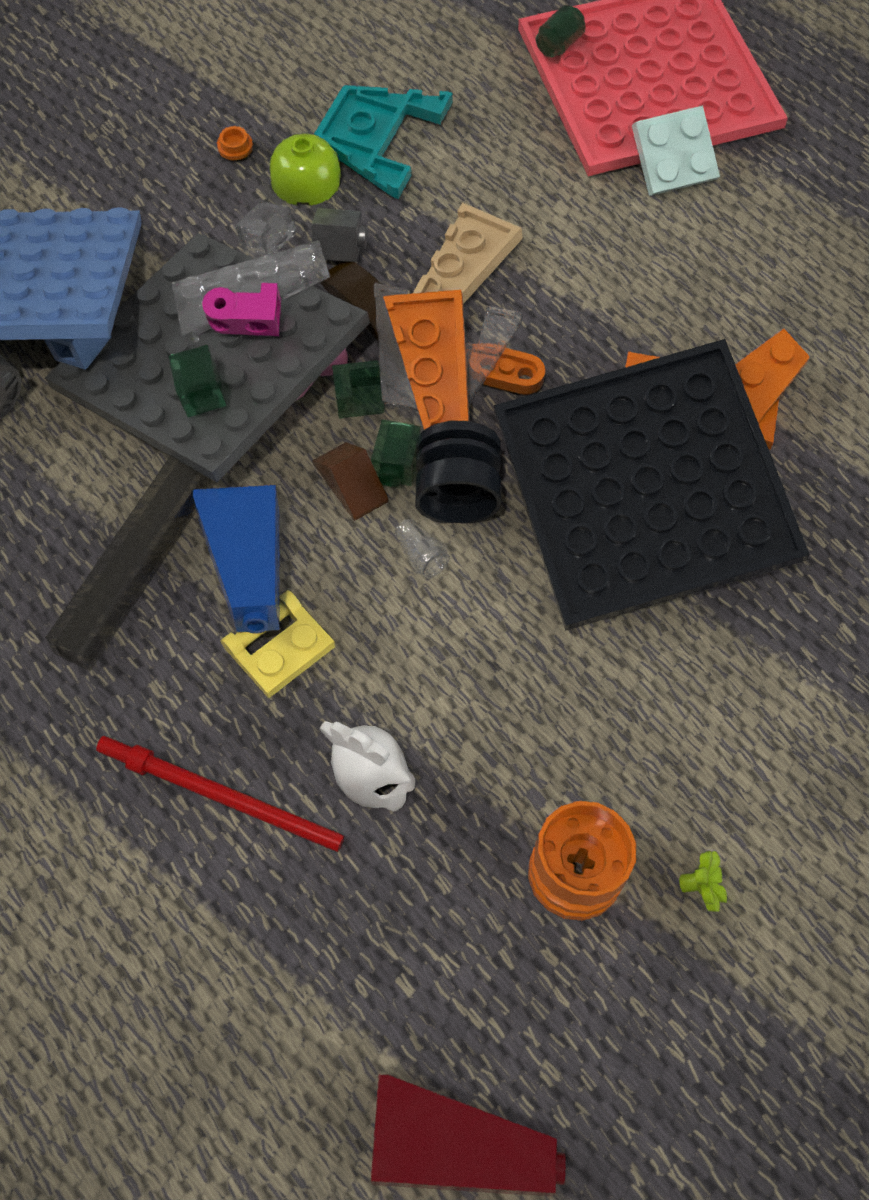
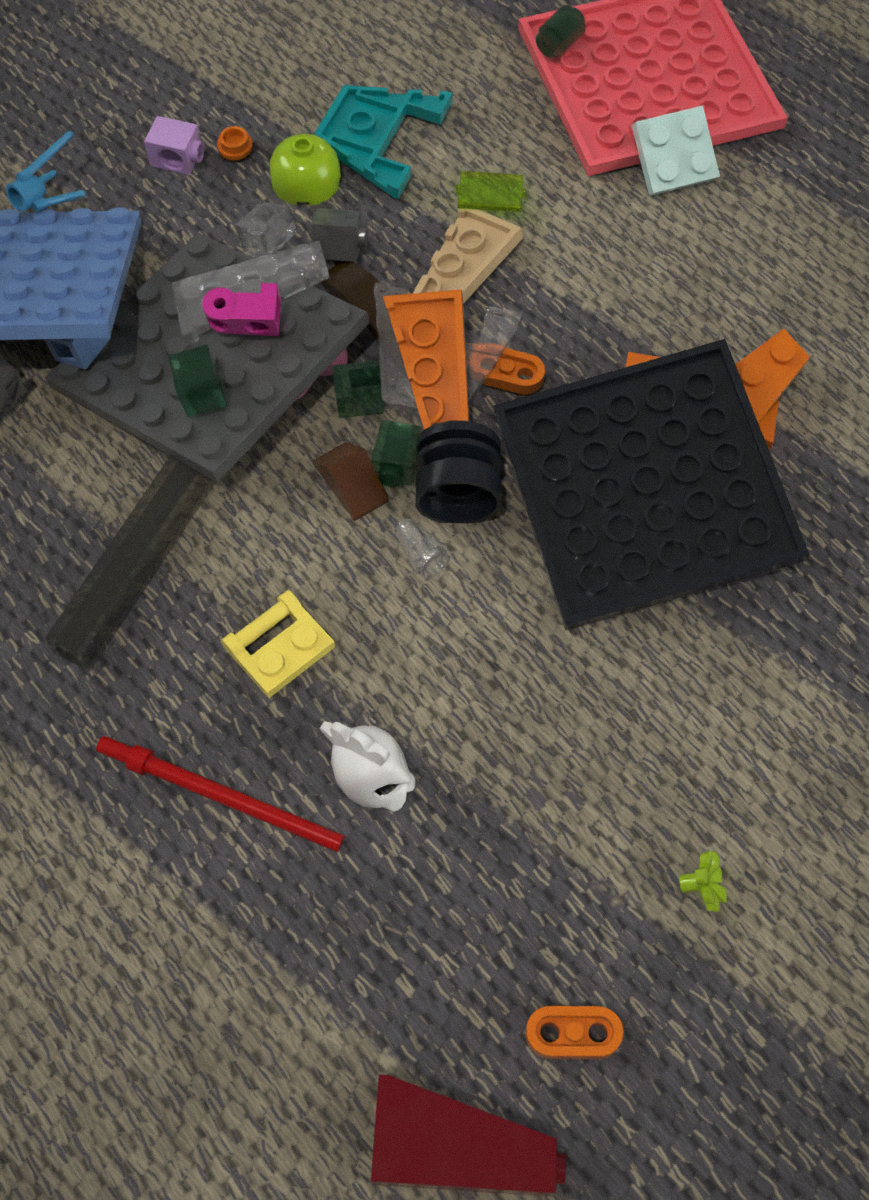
(30, 189): none -> dark azure plant
(174, 145): none -> lavender brick
(244, 546): blue slope -> none
(490, 191): none -> clear neon green piece
(573, 1032): none -> orange plate
(593, 838): orange wheel -> none

